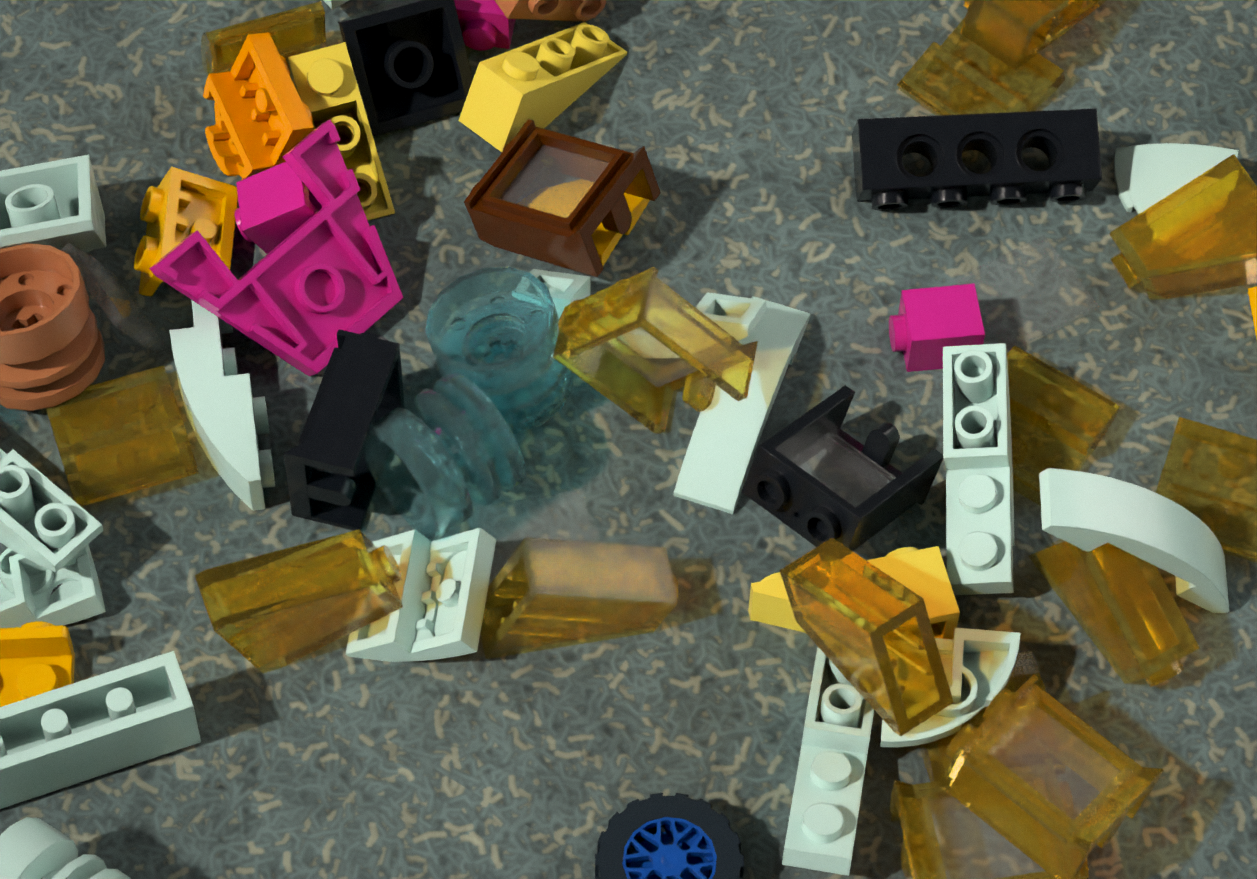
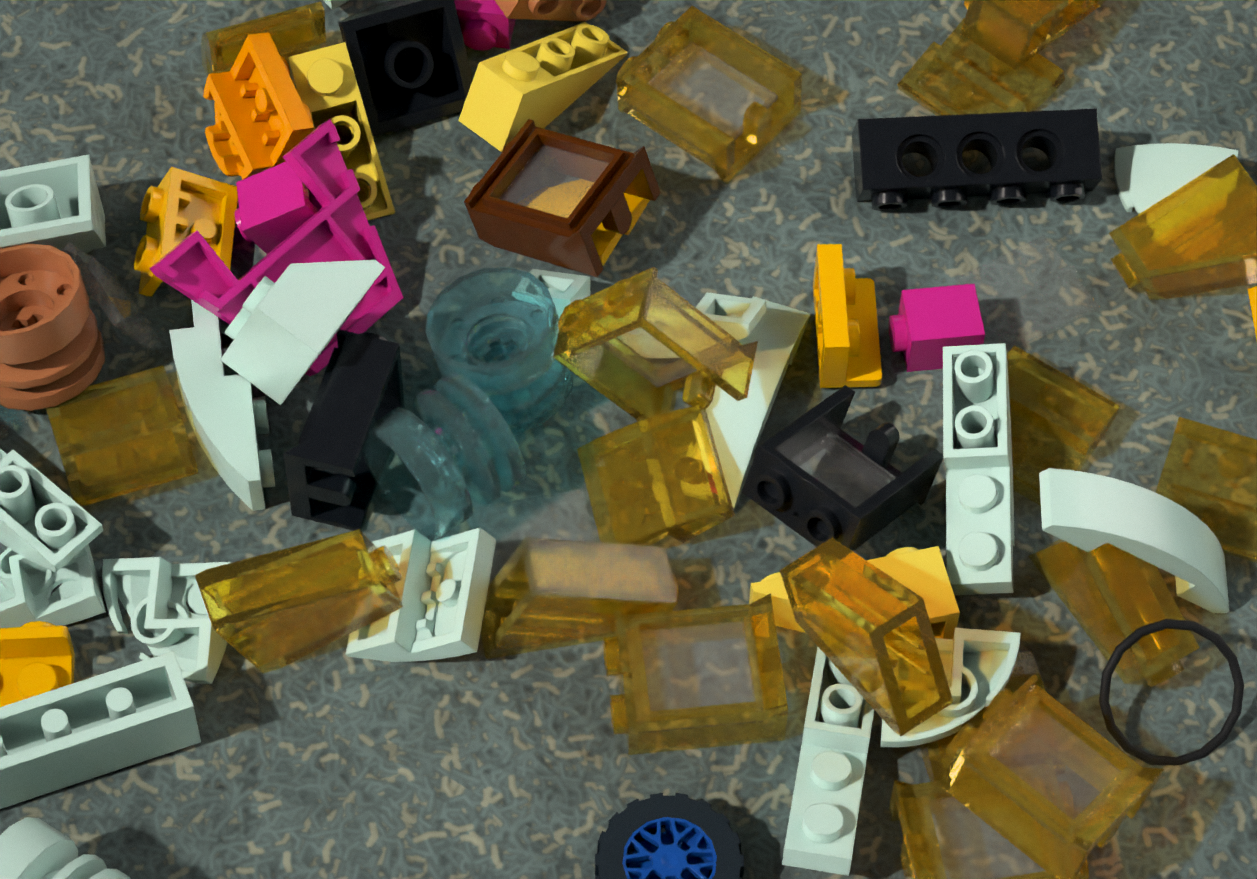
(156, 600): none -> light aqua brick
(294, 320): none -> light aqua slope
(656, 479): none -> clear yellow slope
(697, 678): none -> clear yellow window
(710, 92): none -> clear yellow window
(845, 323): none -> yellow bracket
(1113, 662): none -> black piece

